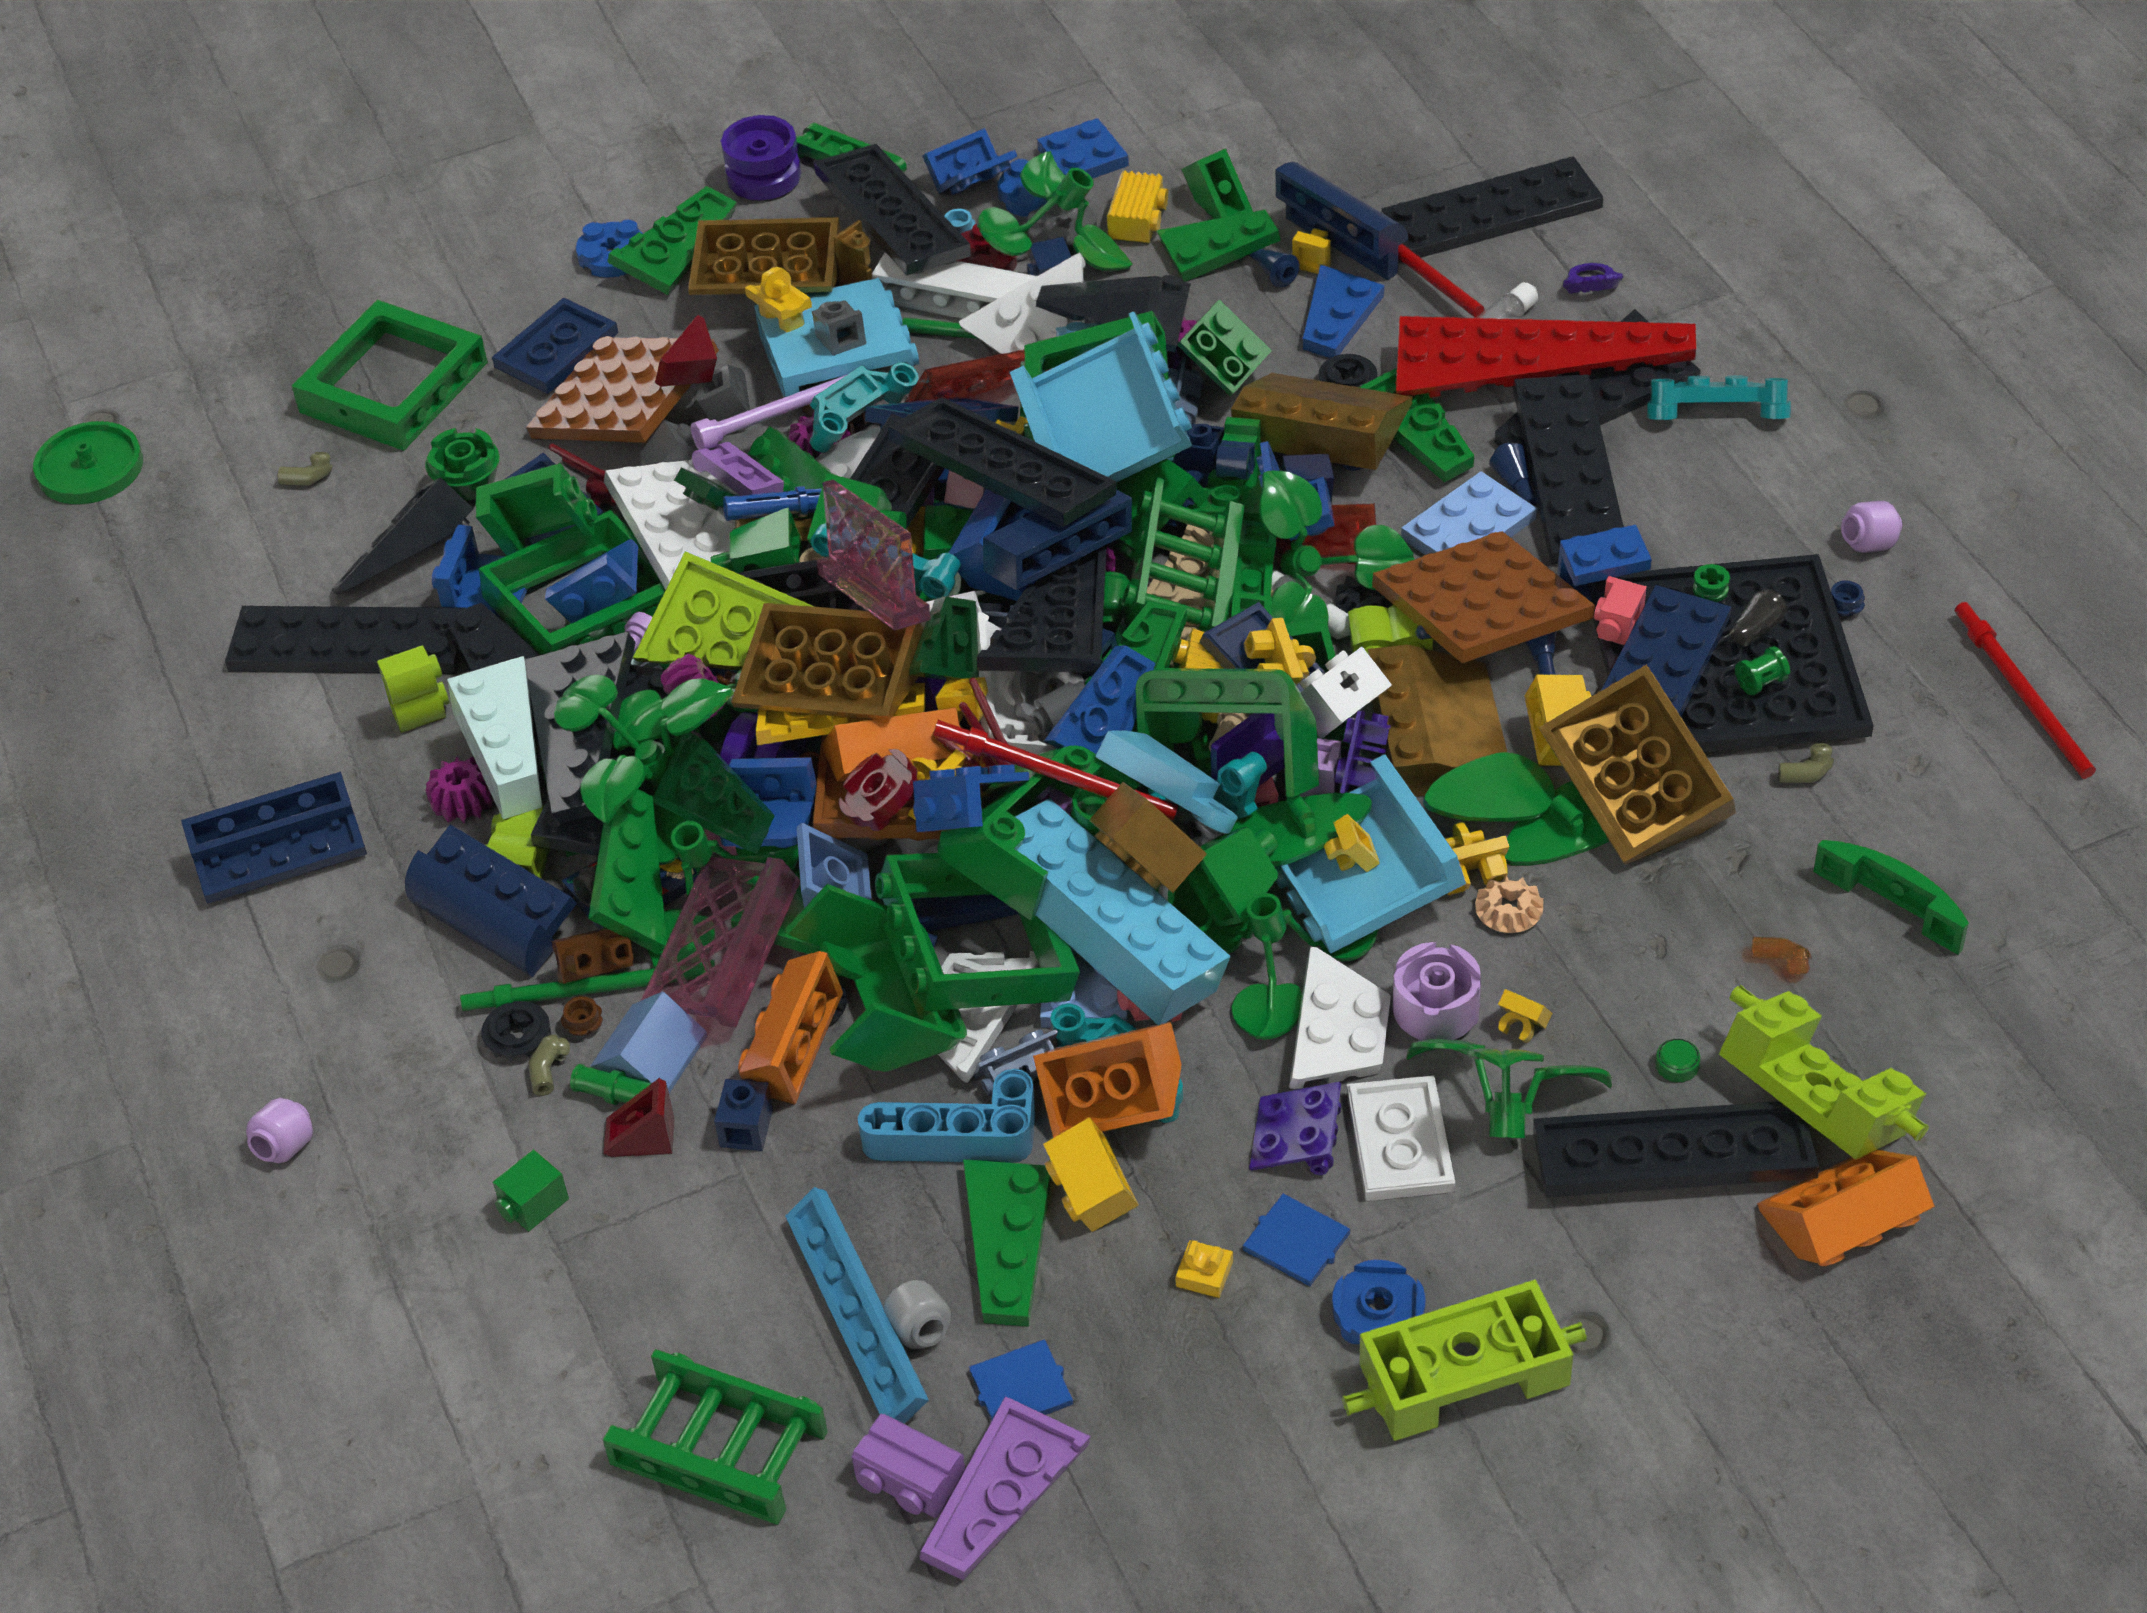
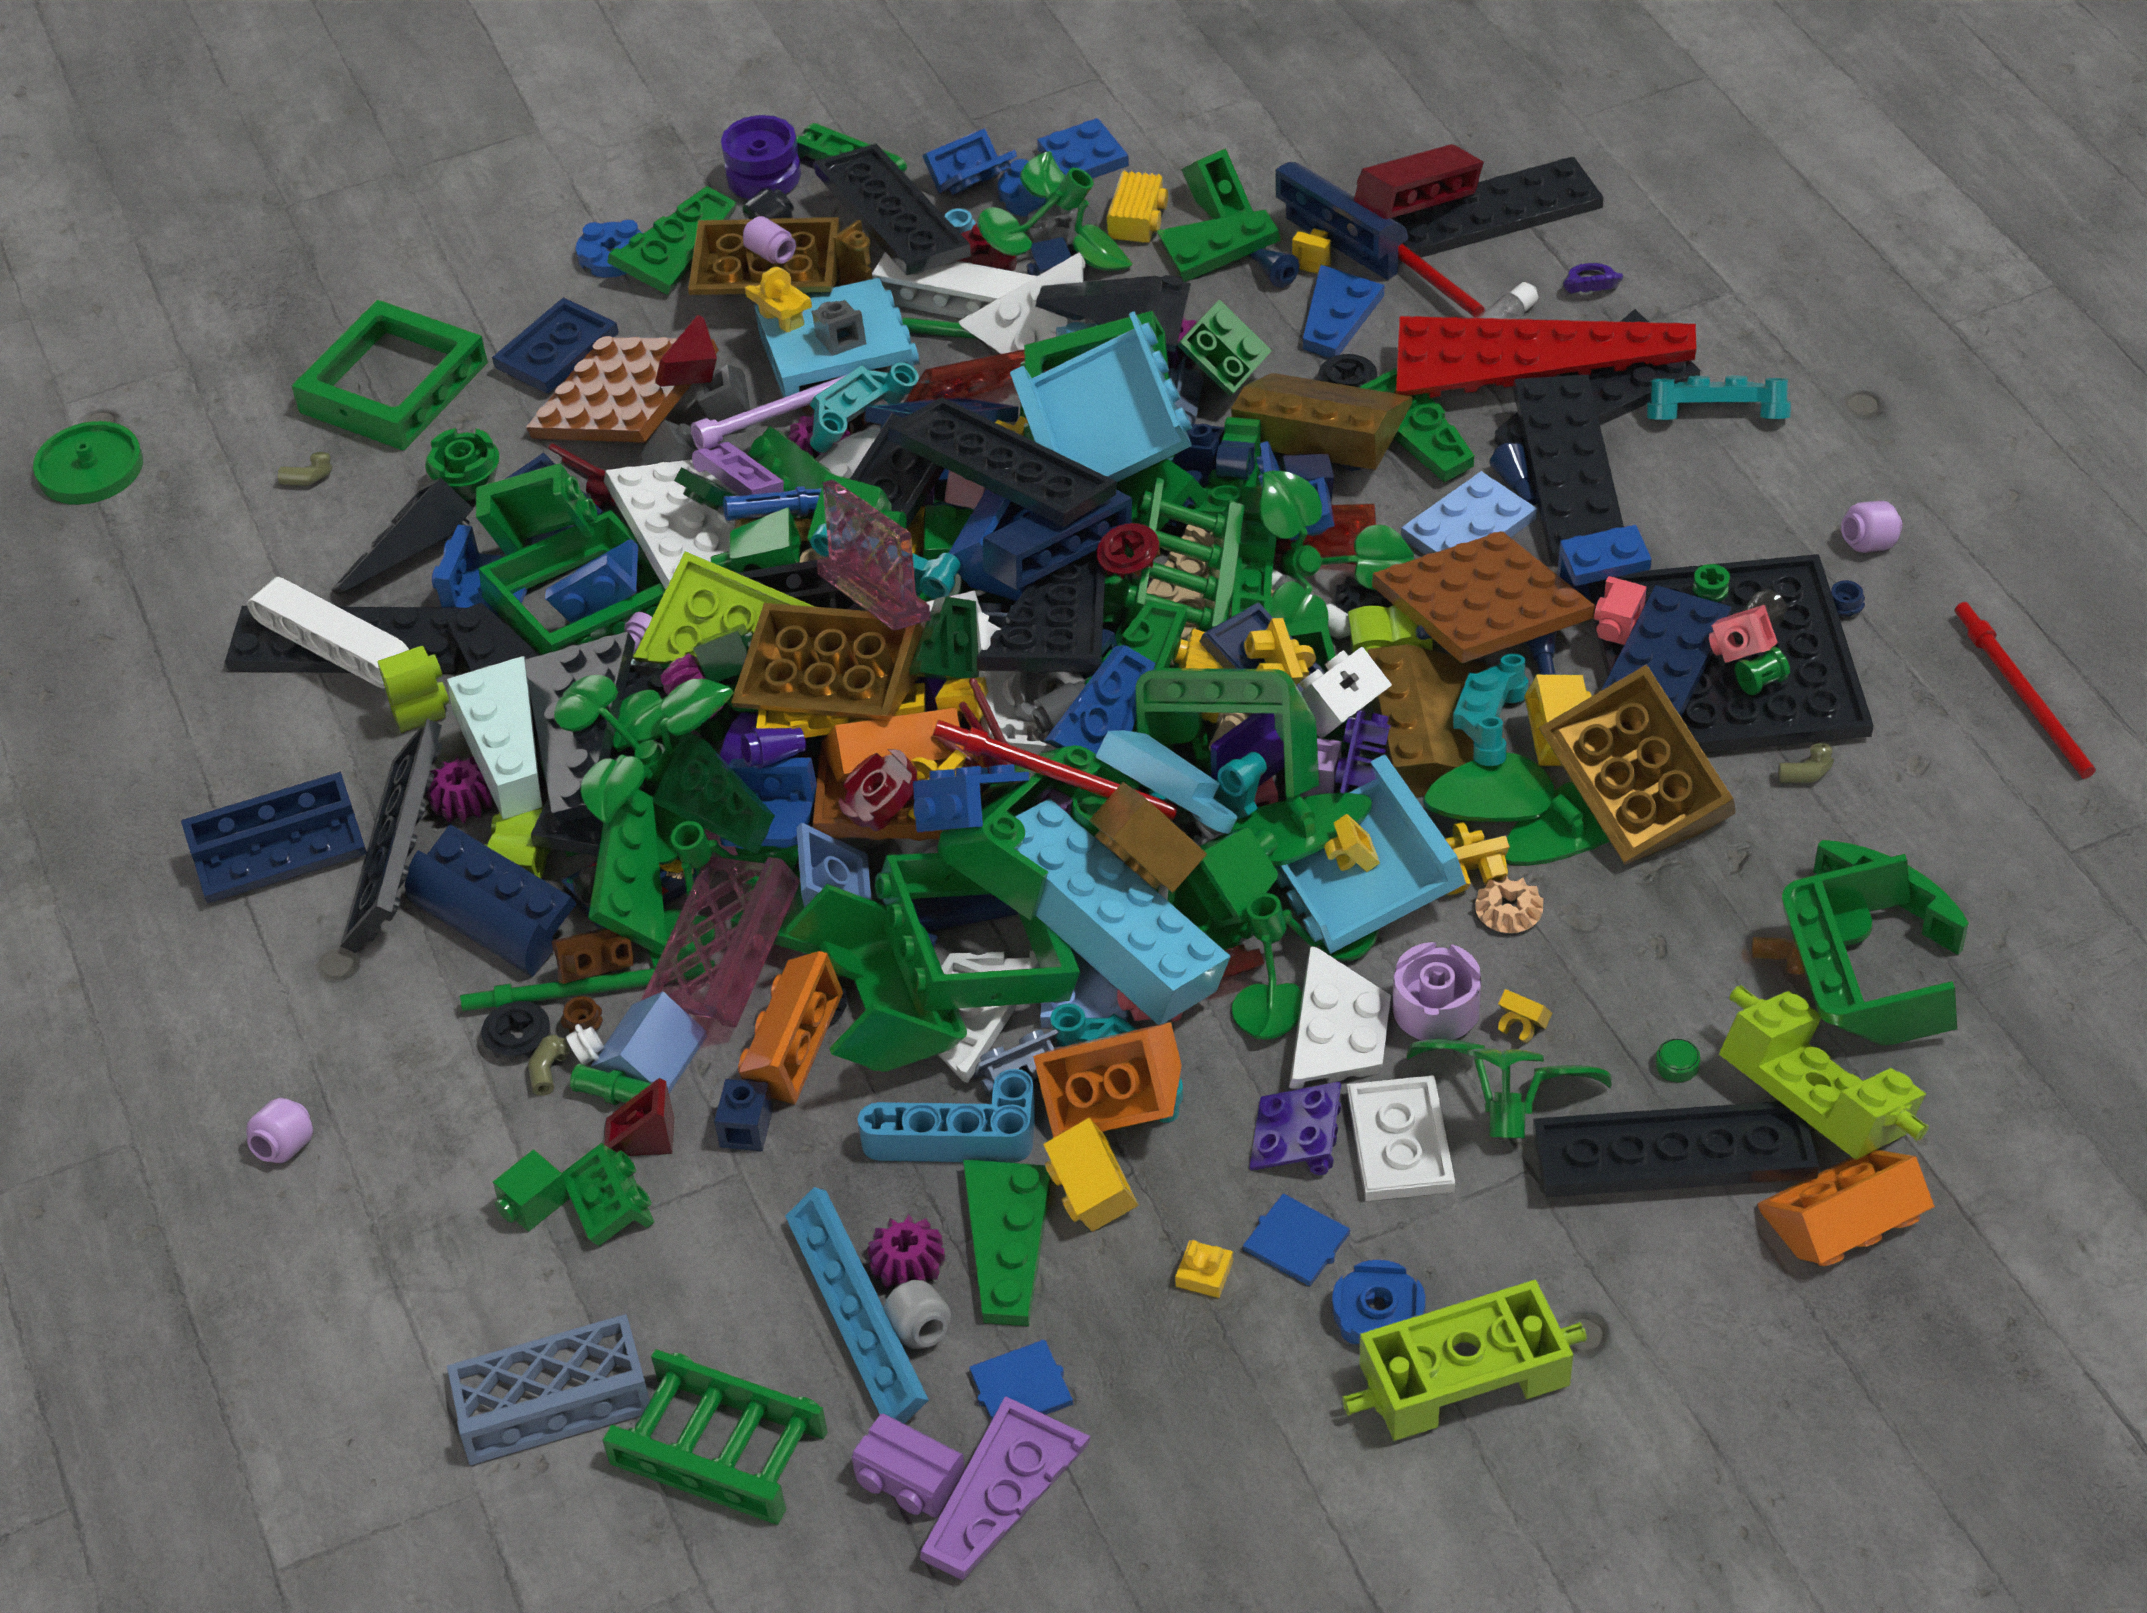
(324, 629): none -> white beam
(392, 837): none -> black plate
(555, 1412): none -> sand blue fence
(585, 1044): none -> white plate
(606, 1193): none -> green bracket
(724, 653): none -> dark green brick
(768, 240): none -> lavender brick
(769, 205): none -> black head
(770, 745): none -> dark purple cone
(906, 1252): none -> magenta gear
(1139, 538): none -> dark red gear
(1242, 960): none -> clear red plate
(1418, 181): none -> dark red brick
(1482, 704): none -> teal plate
(1752, 625): none -> coral brick
(1834, 912): none -> green windscreen

